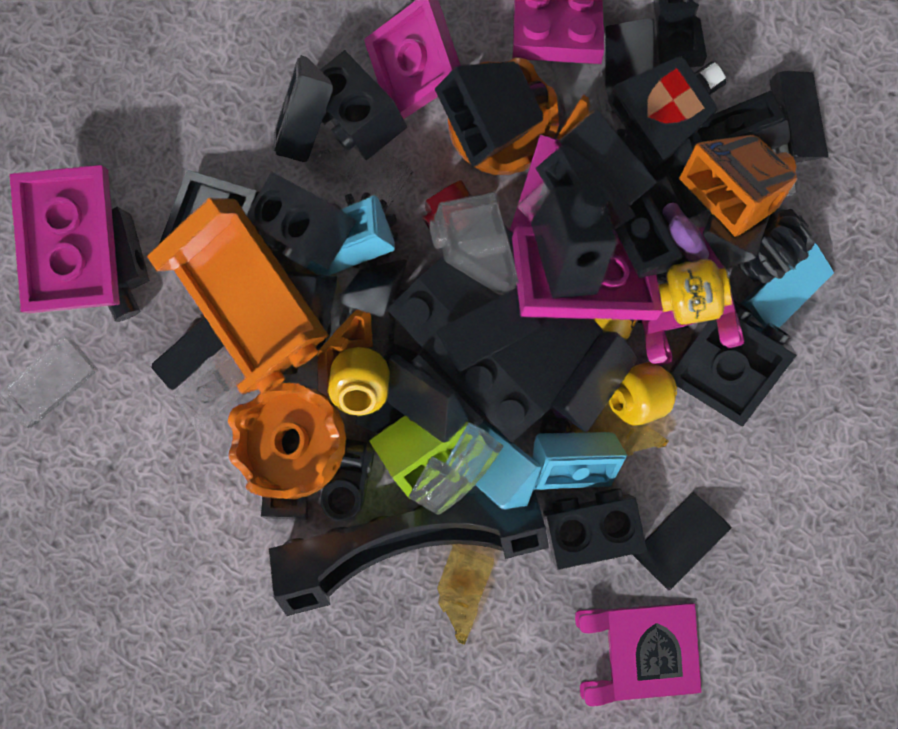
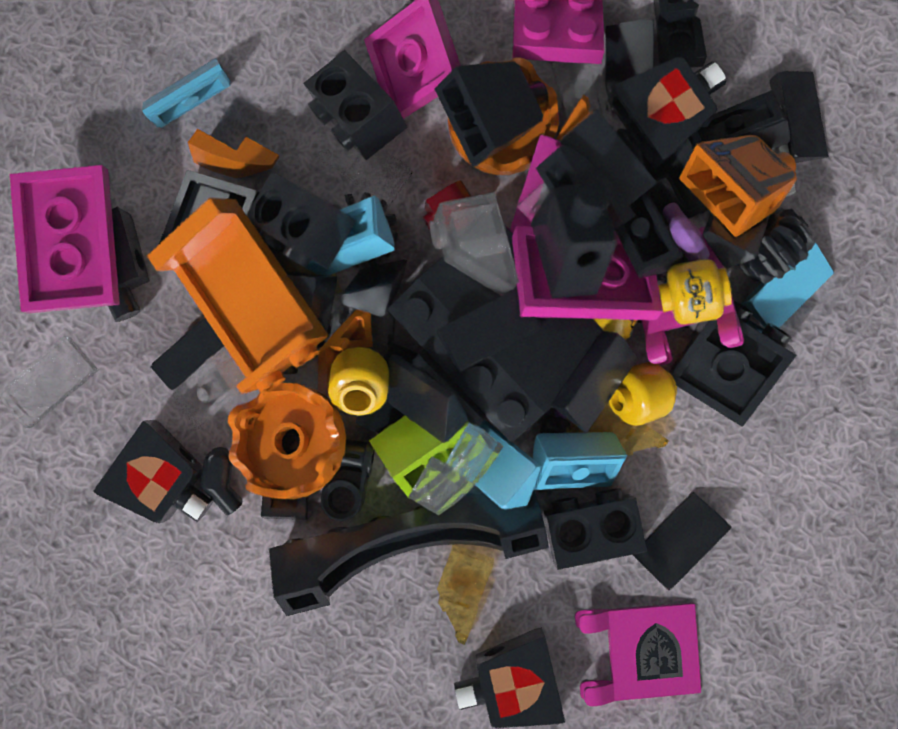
(155, 476): none -> black torso
(186, 94): none -> medium azure slope
(216, 480): none -> black arm
(220, 158): none -> orange slope
(302, 111): black slope -> none
(514, 684): none -> black torso

